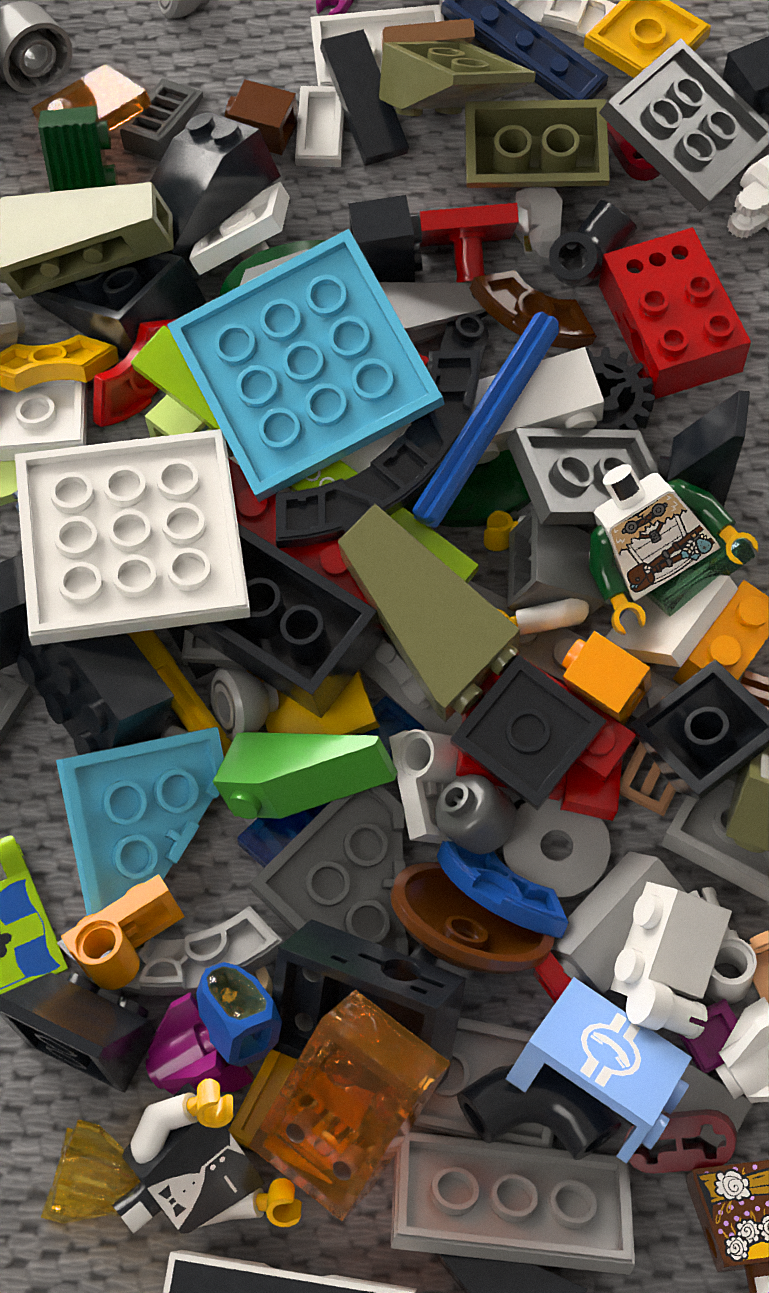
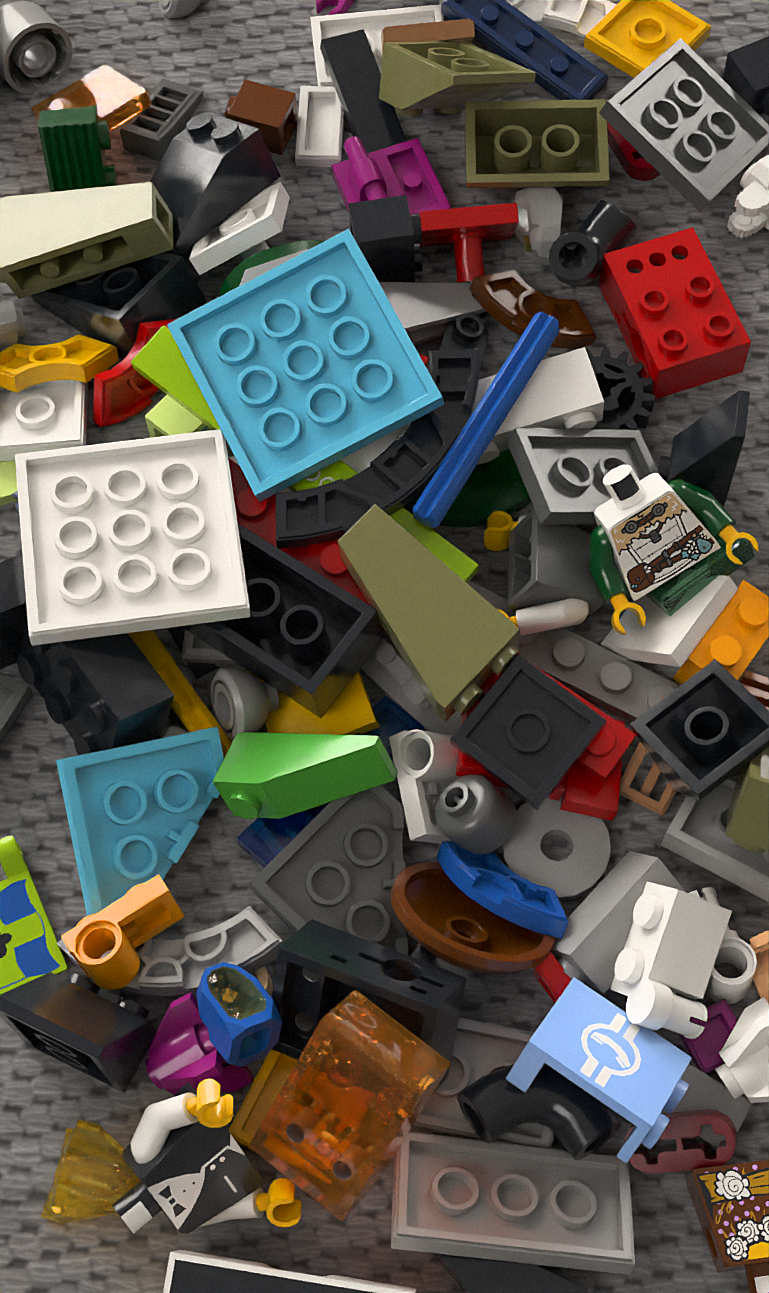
(389, 173): none -> magenta plate
(606, 676): light orange brick -> none

